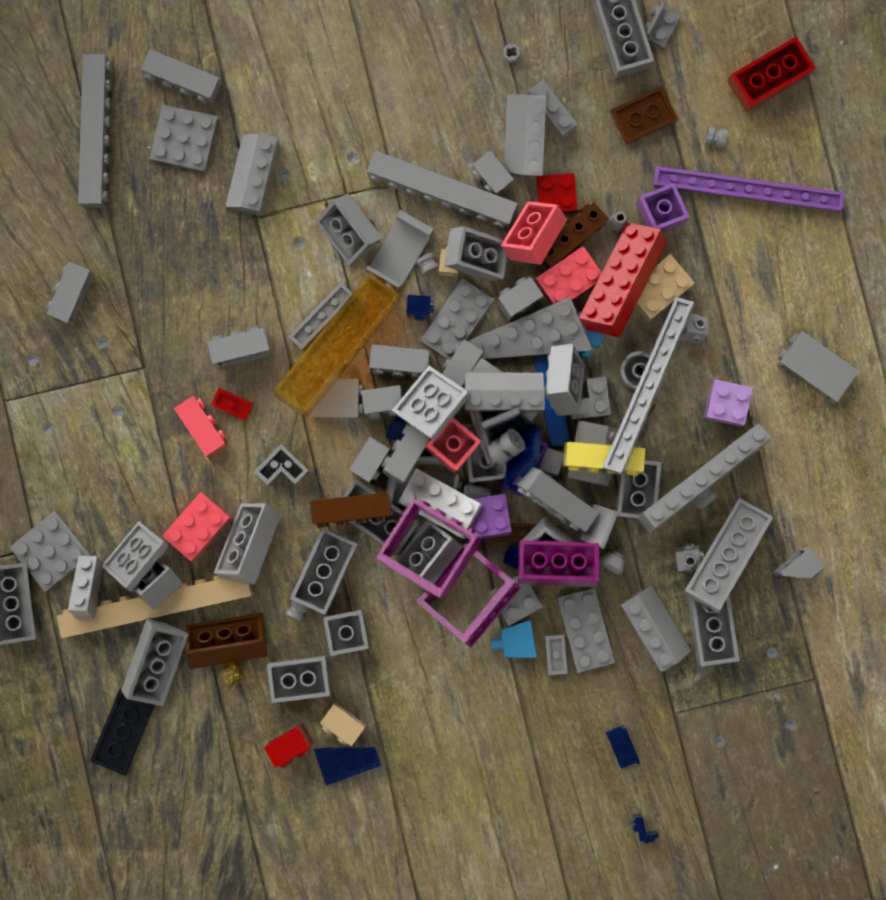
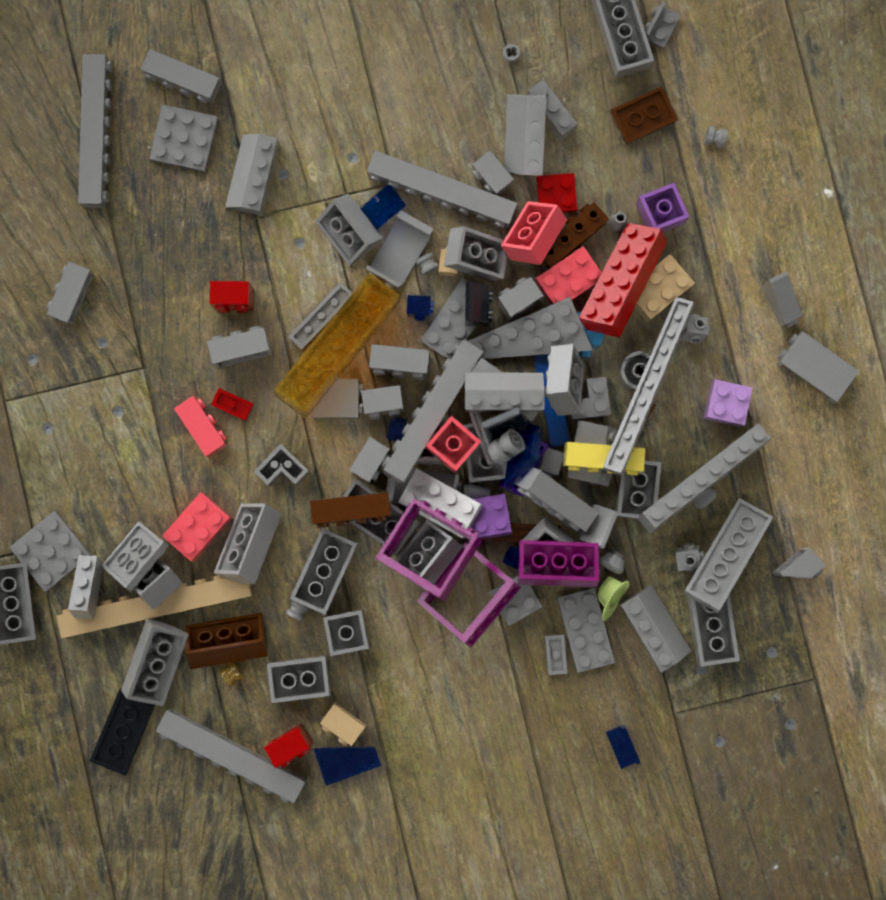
(230, 755): none -> light grey brick
(231, 296): none -> red brick
(382, 206): none -> clear blue panel
(431, 403): light grey plate -> none
(477, 304): none -> black slope
(516, 641): dark azure torso -> none
(610, 595): none -> yellowish green piece
(639, 827): clear blue bracket -> none
(749, 189): medium lavender plate -> none
(771, 74): red brick -> none
(782, 299): none -> light grey slope

